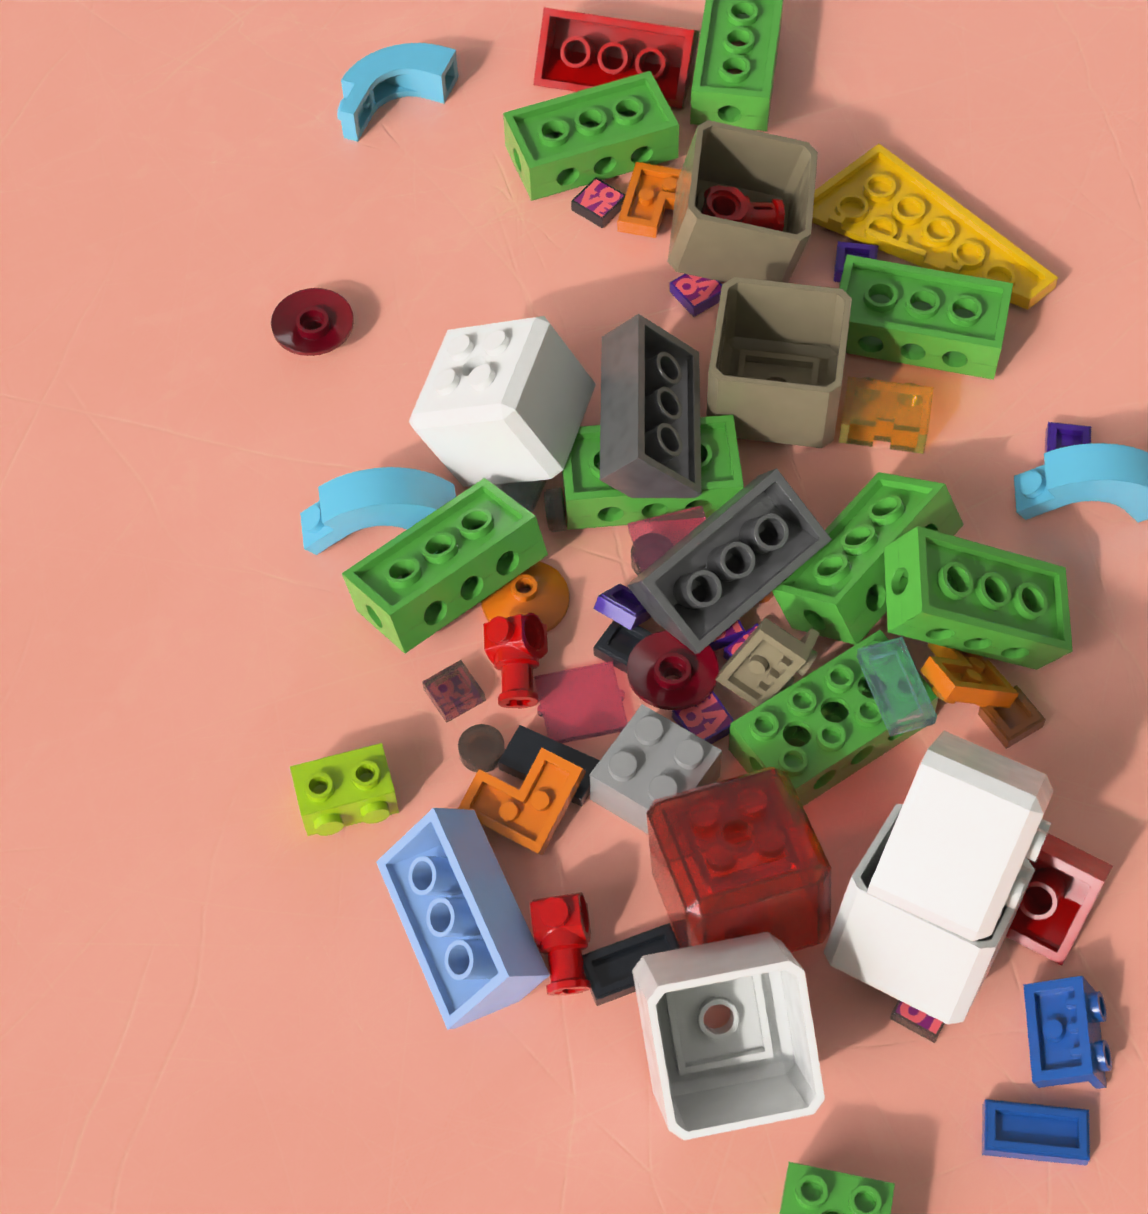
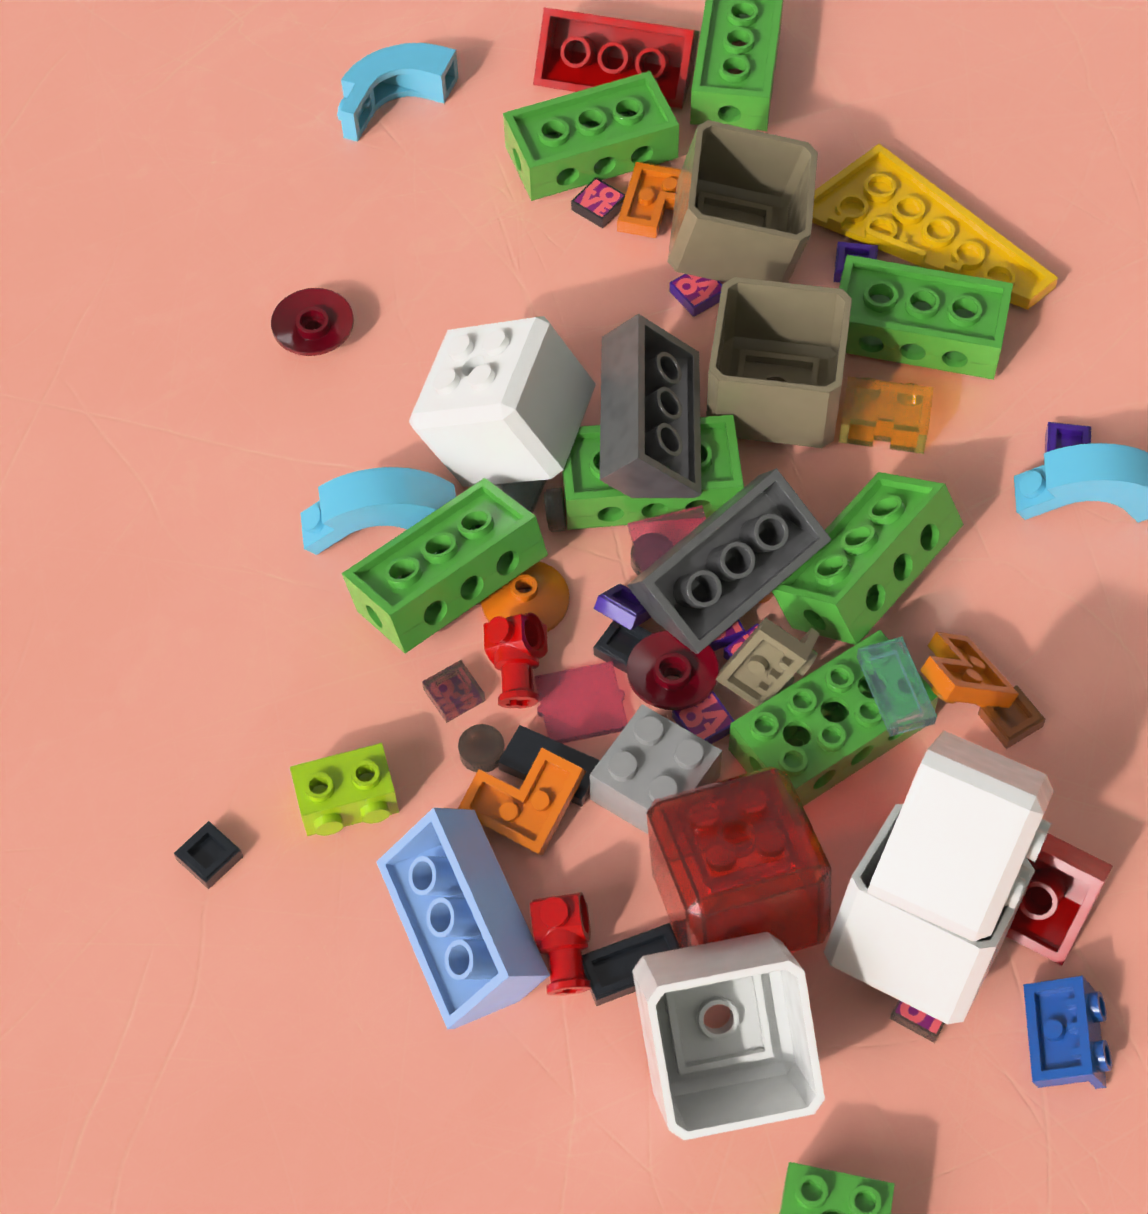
(208, 855): none -> black tile
(733, 205): red connector -> none
(977, 598): bright green brick -> none
(1035, 1132): blue tile -> none

